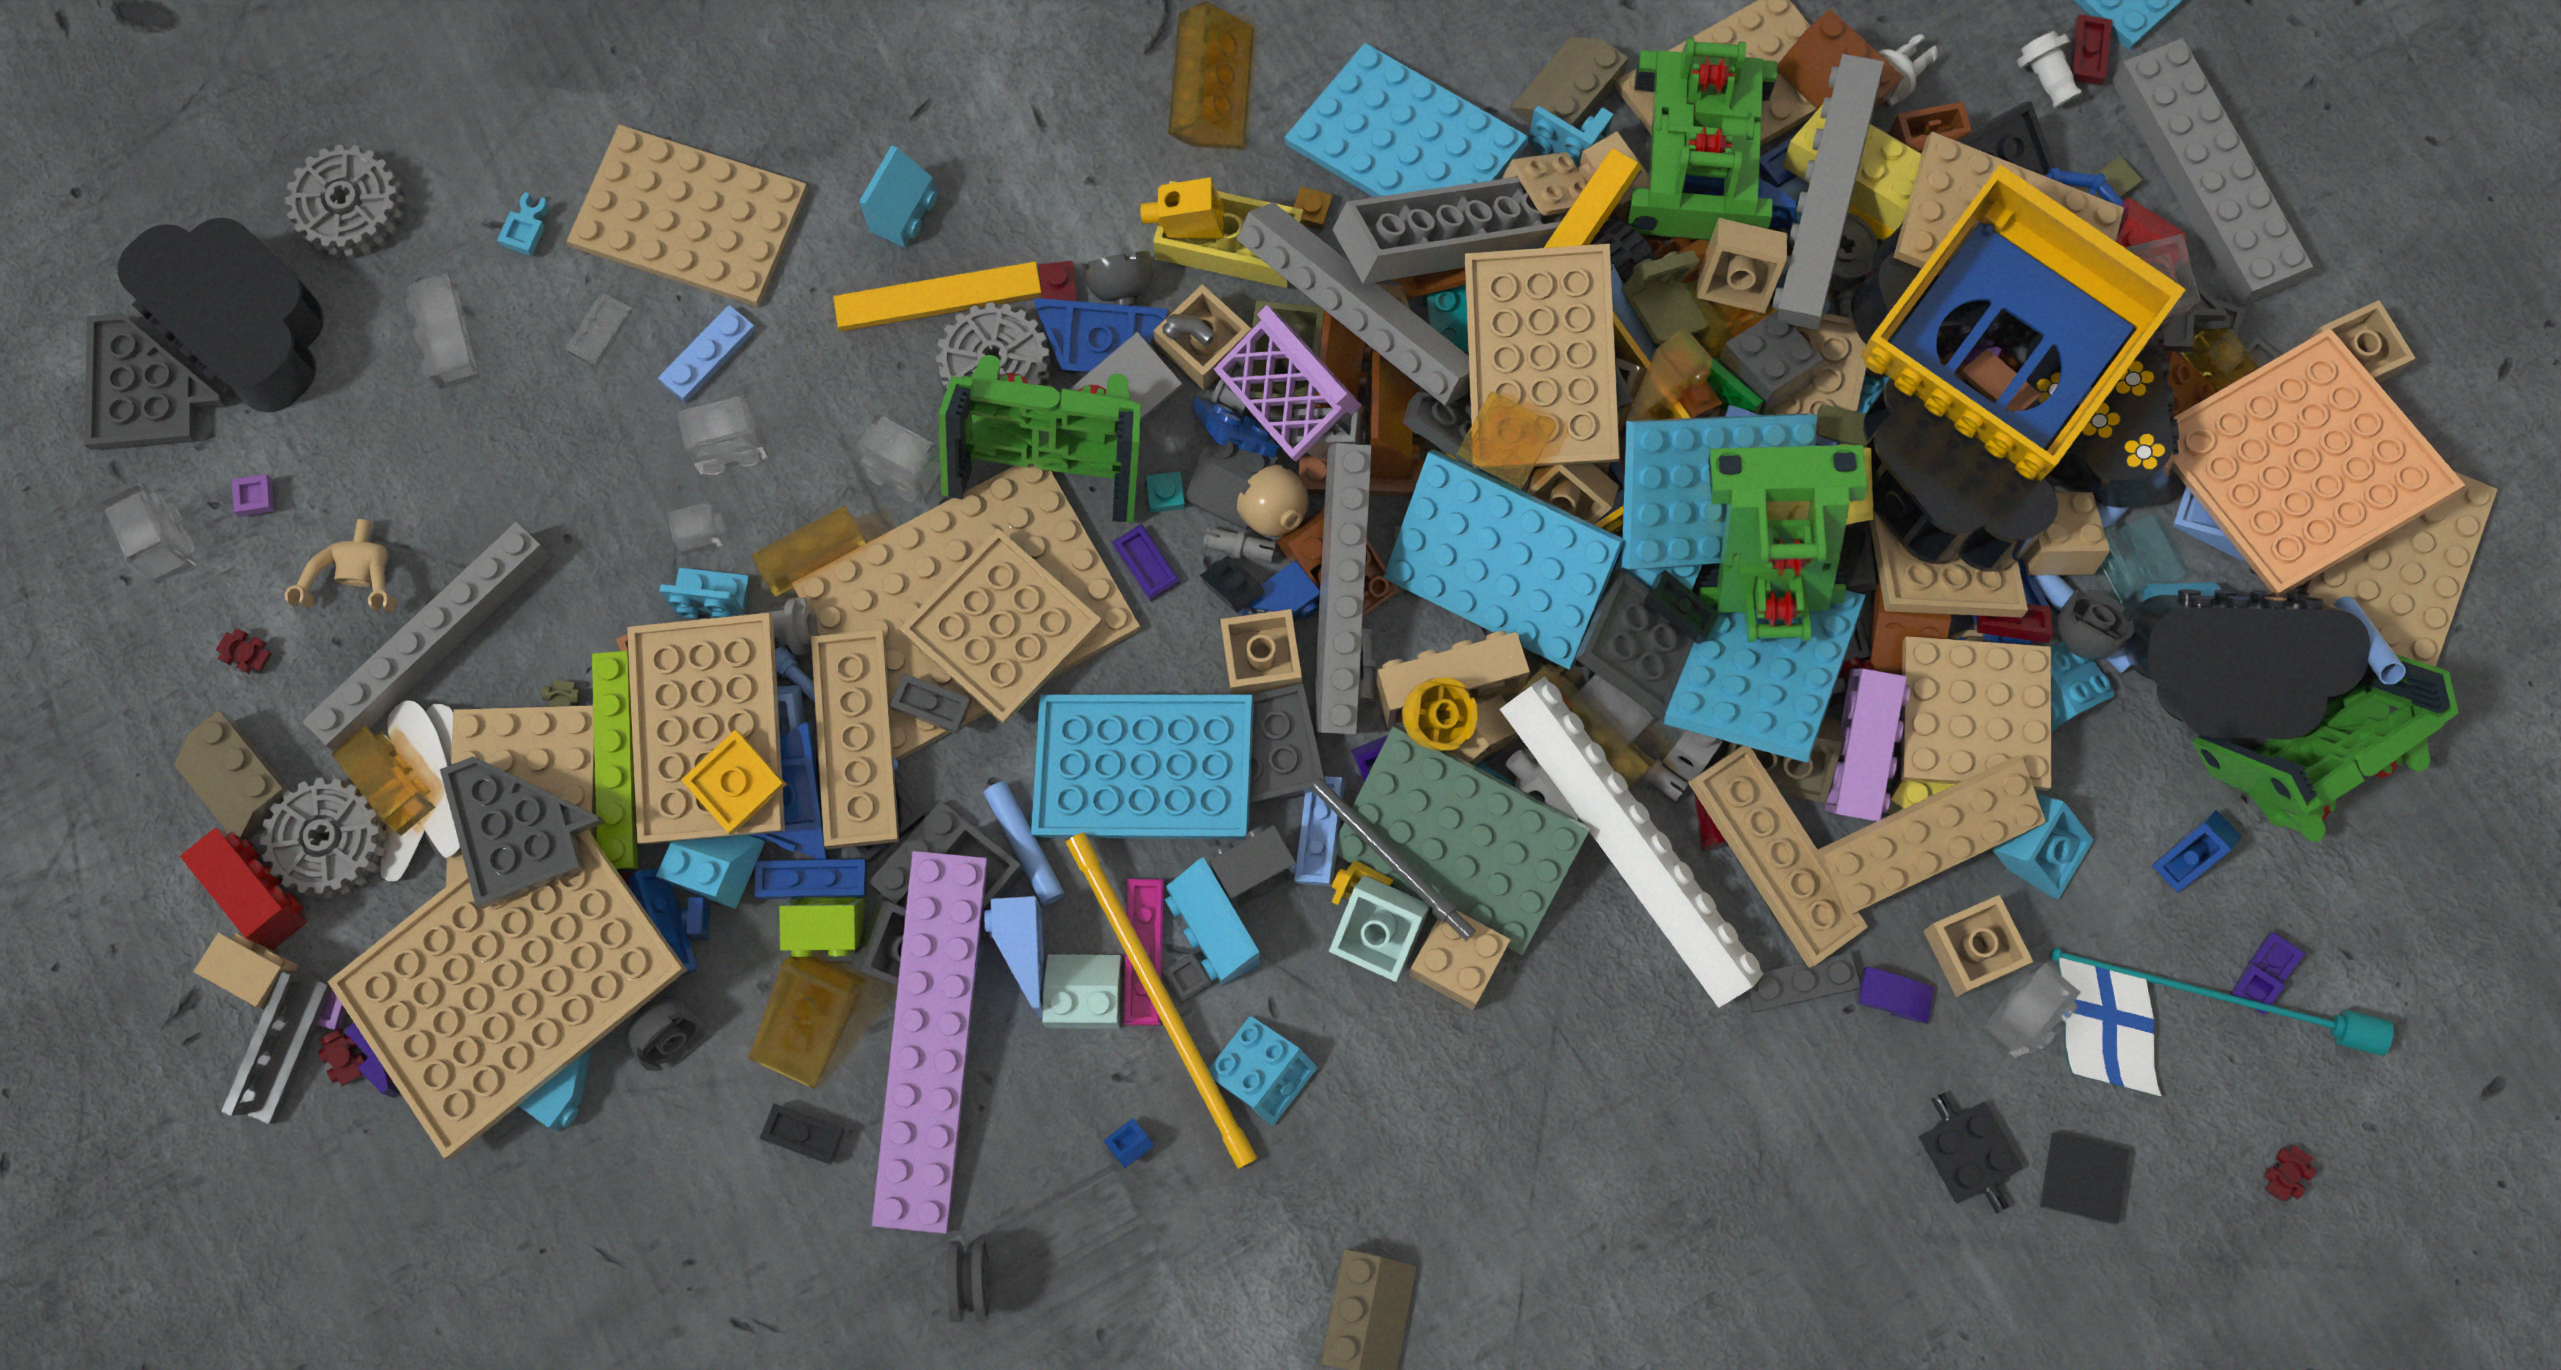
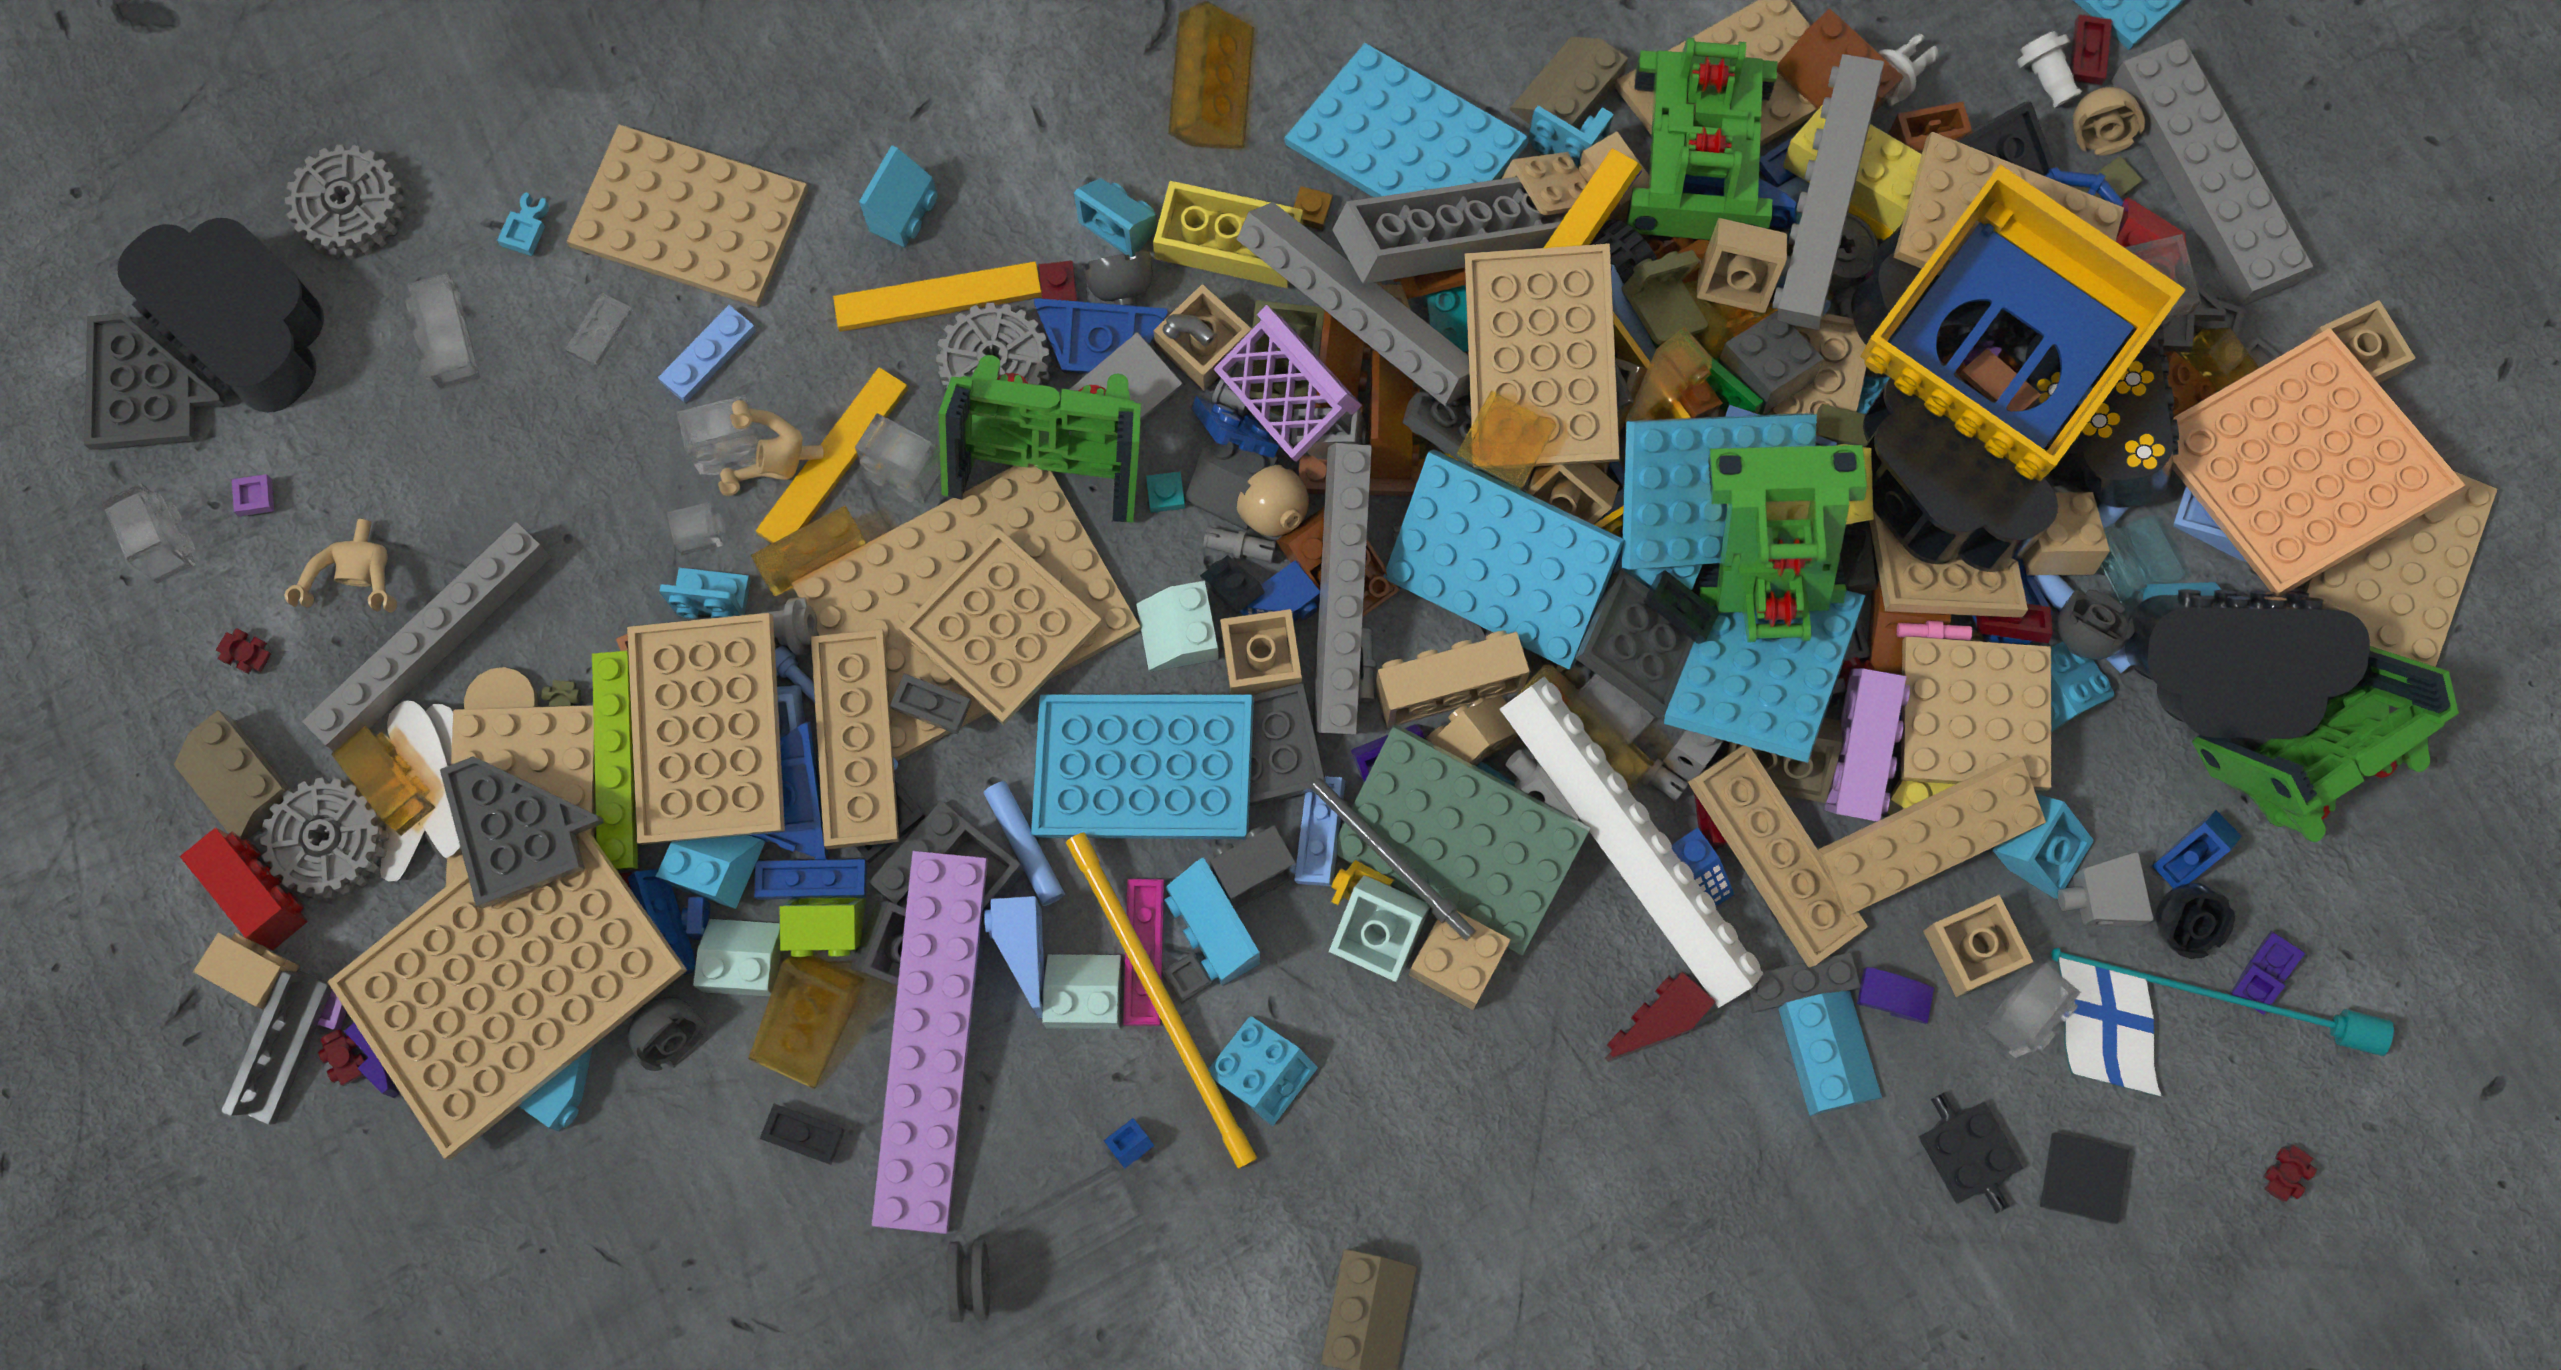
(500, 689): none -> tan tile
(733, 782): yellow plate -> none
(738, 958): none -> light aqua slope
(774, 457): none -> tan piece
(822, 475): none -> yellow tile
(1115, 216): none -> medium azure slope
(1145, 562): dark purple tile -> none
(1178, 627): none -> light aqua slope
(1187, 210): yellow torso -> none
(1439, 714): yellow cylinder -> none
(1671, 1016): none -> dark red slope
(1705, 865): none -> blue slope
(1829, 1052): none -> medium azure slope
(1934, 629): none -> bright pink bar
(2107, 120): none -> tan cylinder
(2110, 894): none -> light grey torso
(2194, 919): none -> black cylinder
(2381, 656): light blue piece -> none

